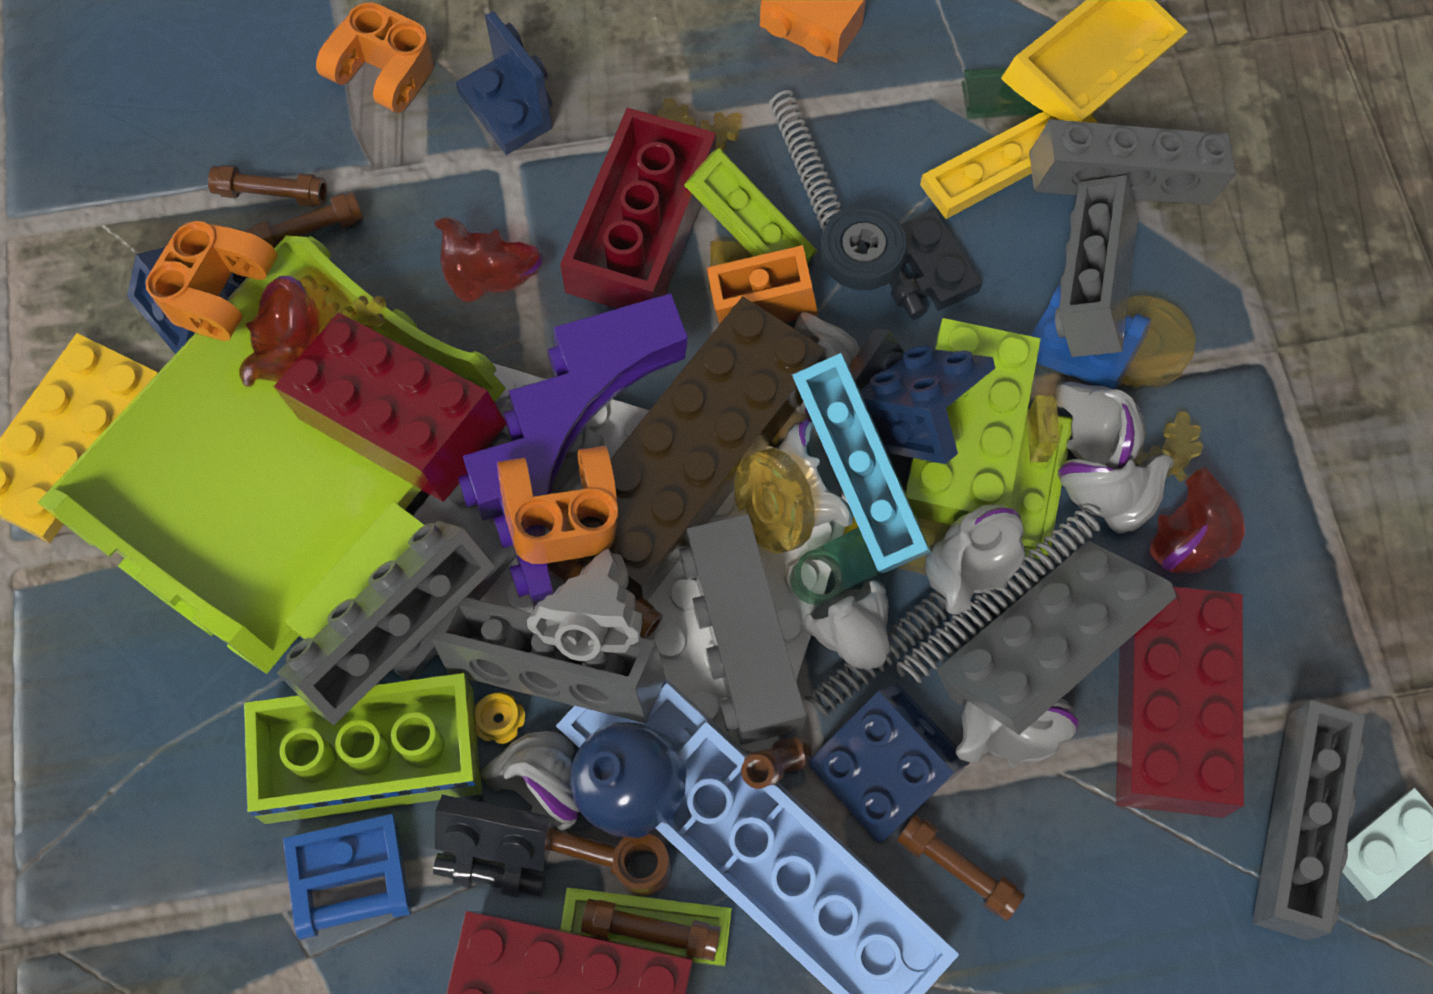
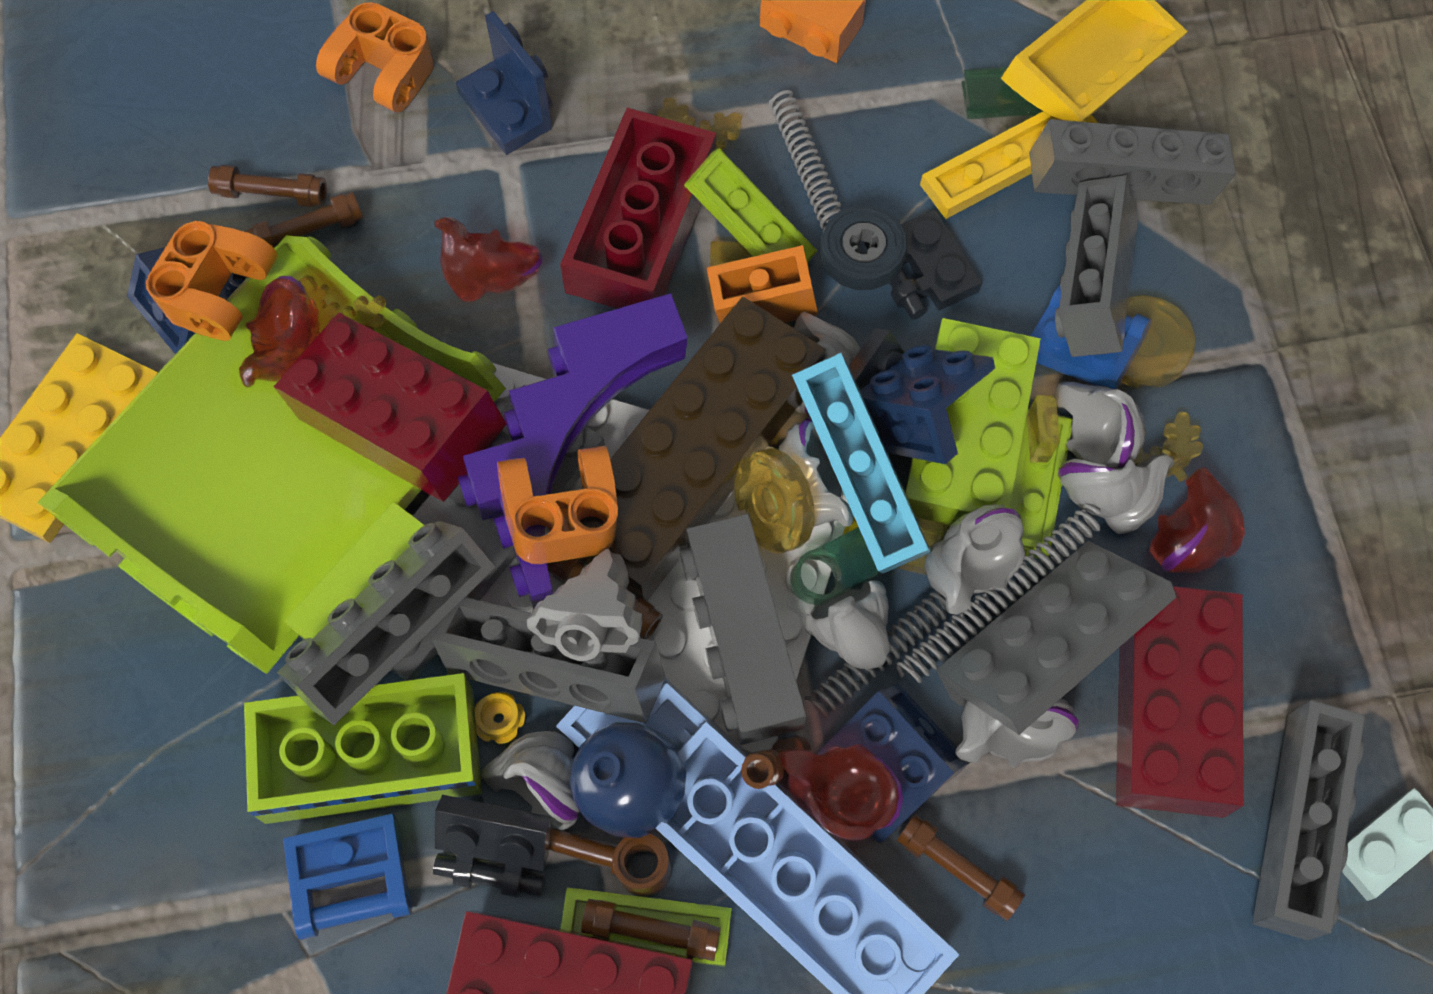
(844, 789): none -> clear red hair

